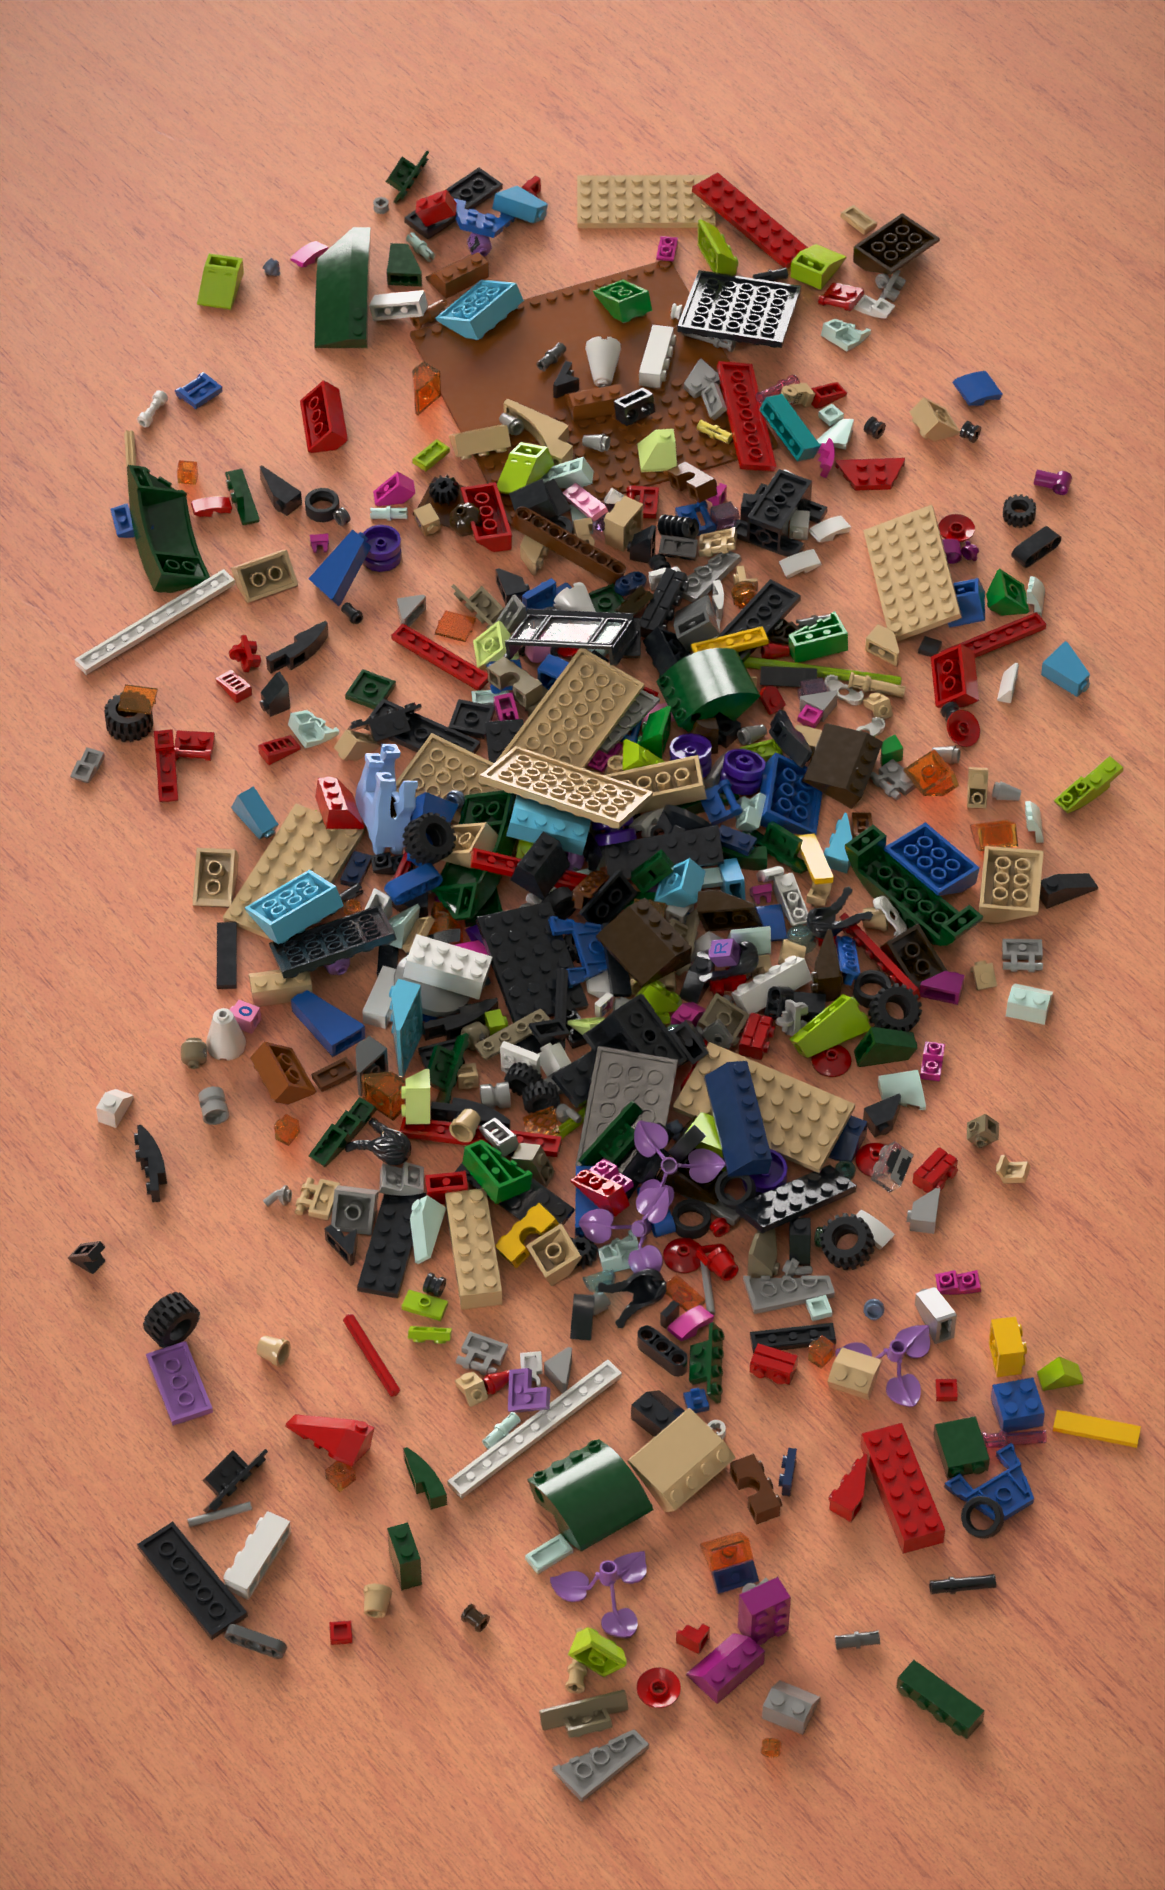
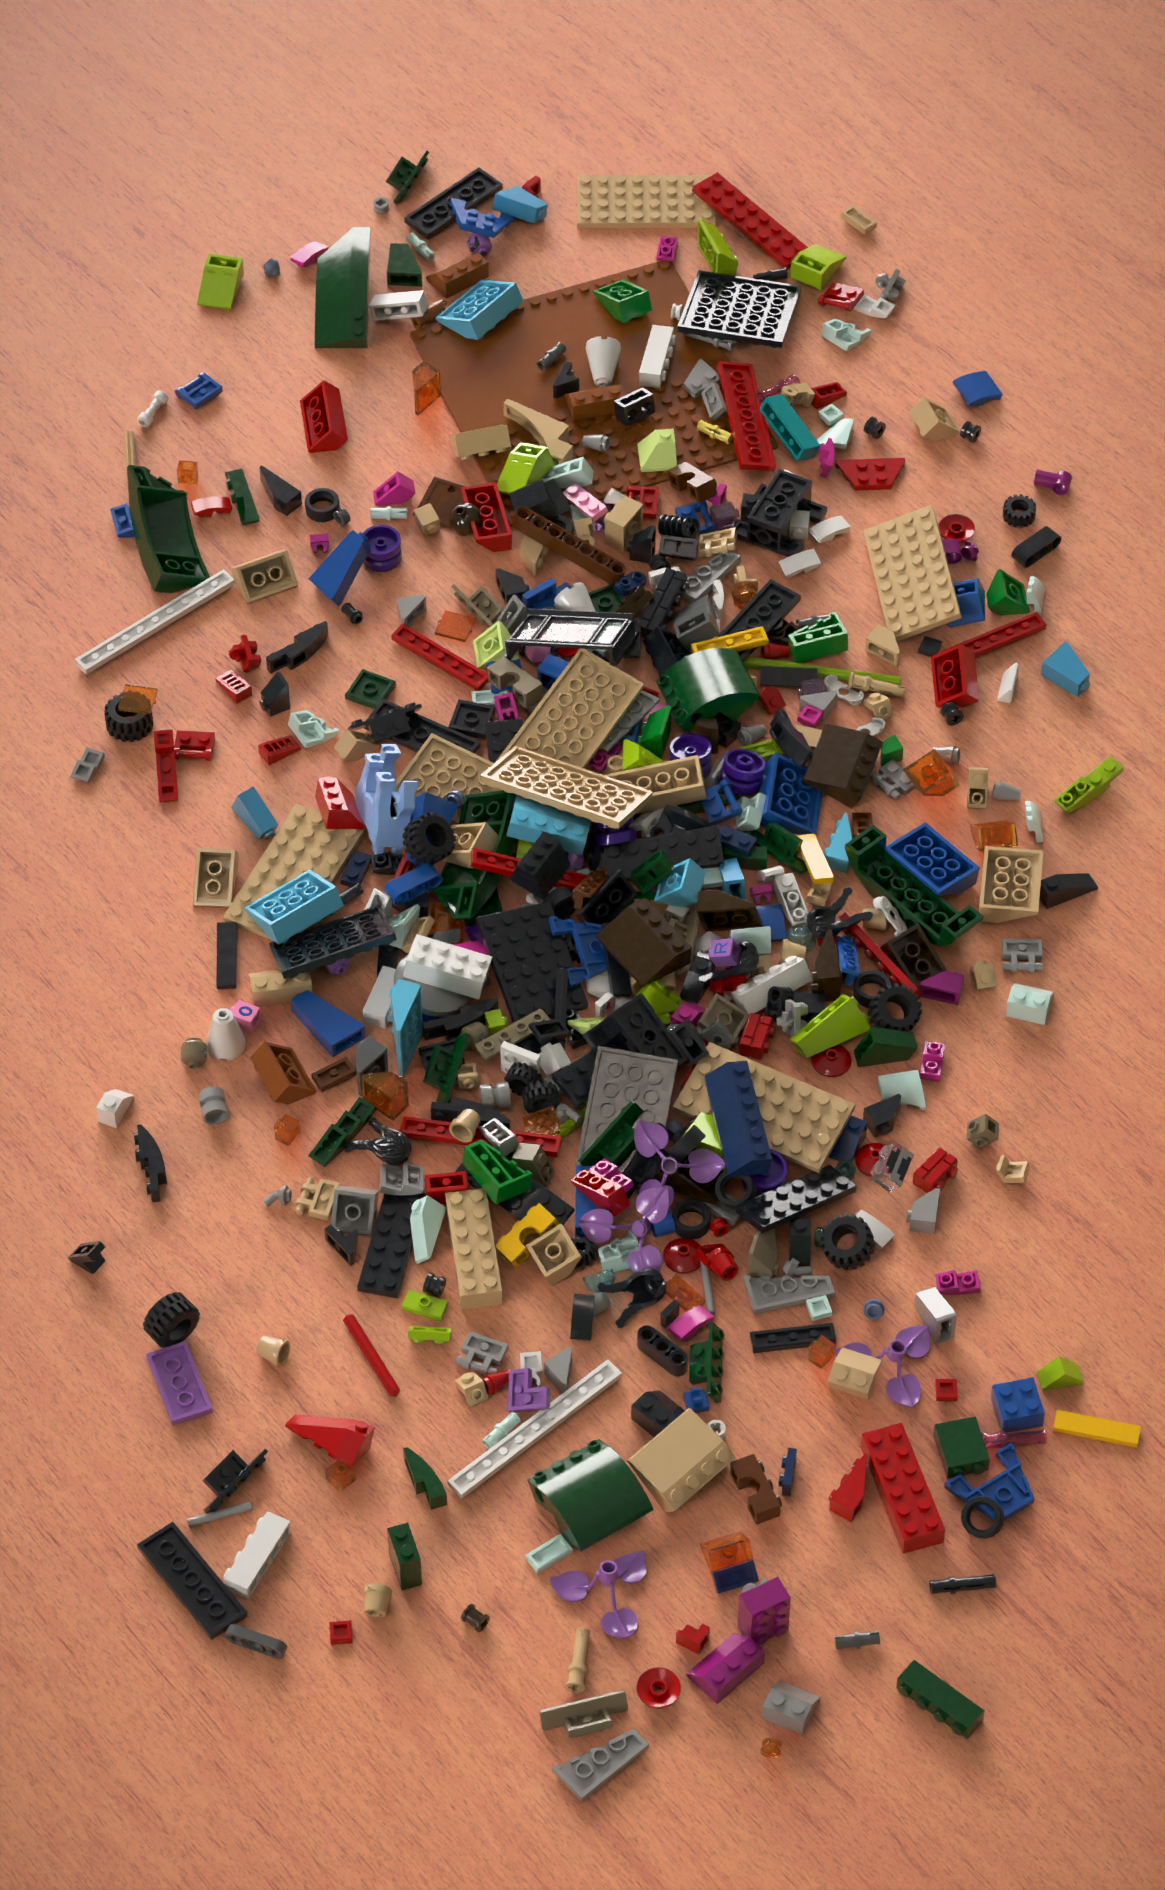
(352, 903): clear orange plate -> none
(417, 1098): yellowish green slope -> none
(431, 455): lime plate -> none
(436, 207): red brick -> none
(444, 490): black gear -> none
(514, 424): light grey cone -> none
(597, 1652): lime slope -> none
(773, 1364): red brick -> none
(893, 246): dark brown slope -> none
(969, 728): red dish -> none
(1007, 1346): yellow brick -> none

